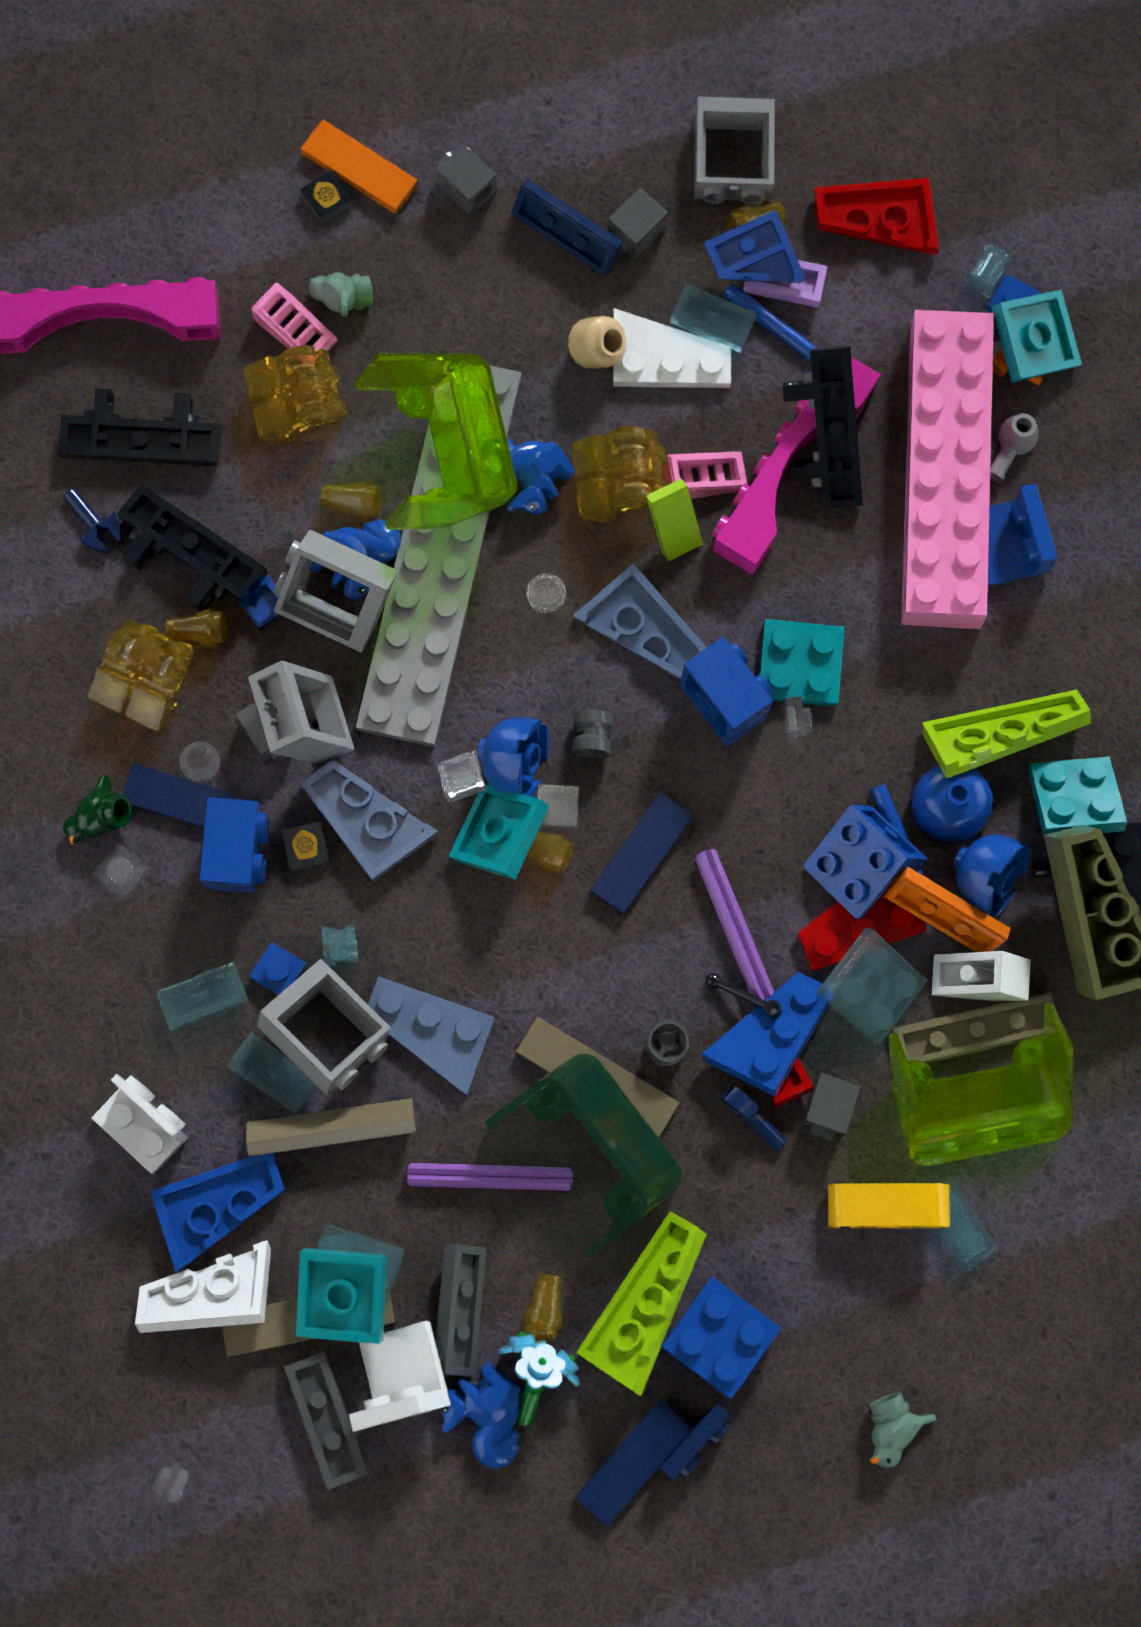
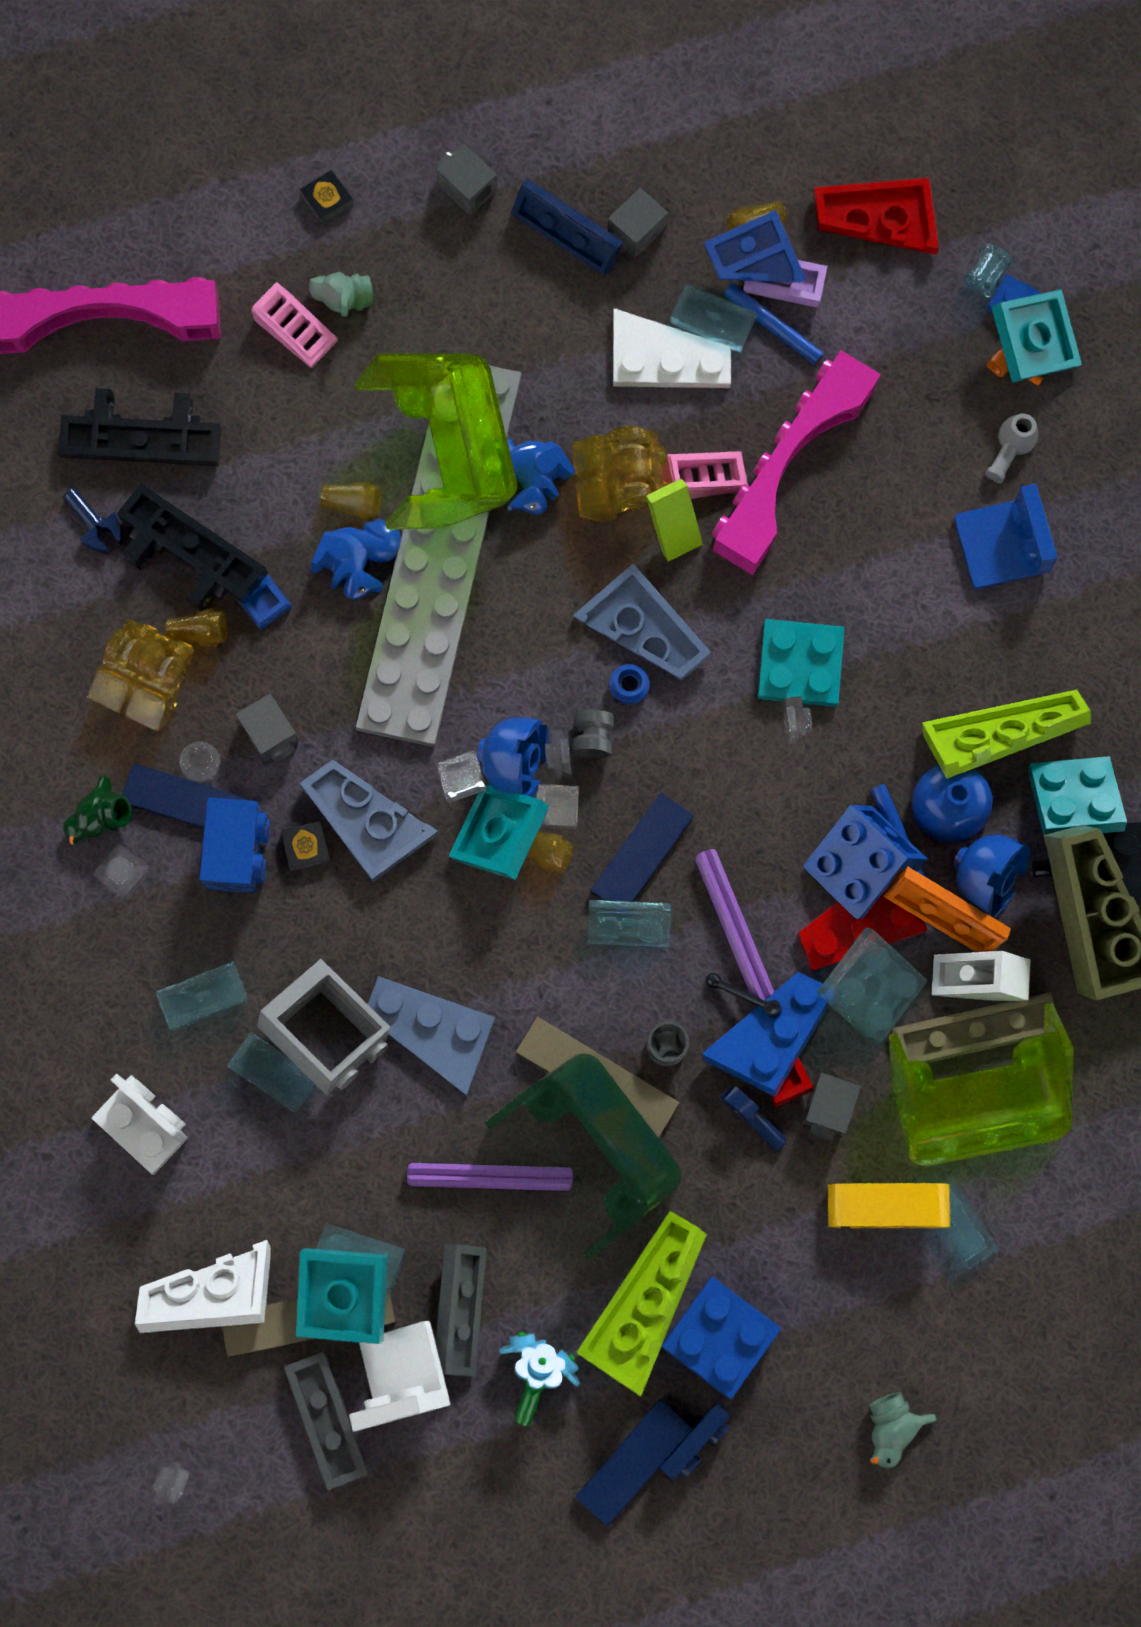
(213, 1204): blue wing -> none
(277, 969): blue plate -> none
(293, 393): clear yellow hips -> none
(301, 700): light grey window -> none
(325, 617): light grey window -> none
(330, 1127): dark tan tile -> none
(340, 945): clear light blue wheel -> none
(359, 166): orange tile -> none
(494, 1408): blue animal -> none
(544, 1309): clear yellow cone -> none
(546, 593): clear plate -> none
(560, 754): none -> clear plate
(597, 342): tan head -> none
(629, 923): none -> clear light blue plate
(632, 672): none -> blue plate
(726, 690): blue brick -> none
(735, 115): light grey window -> none
(837, 460): black hinge -> none
(948, 470): bright pink brick -> none

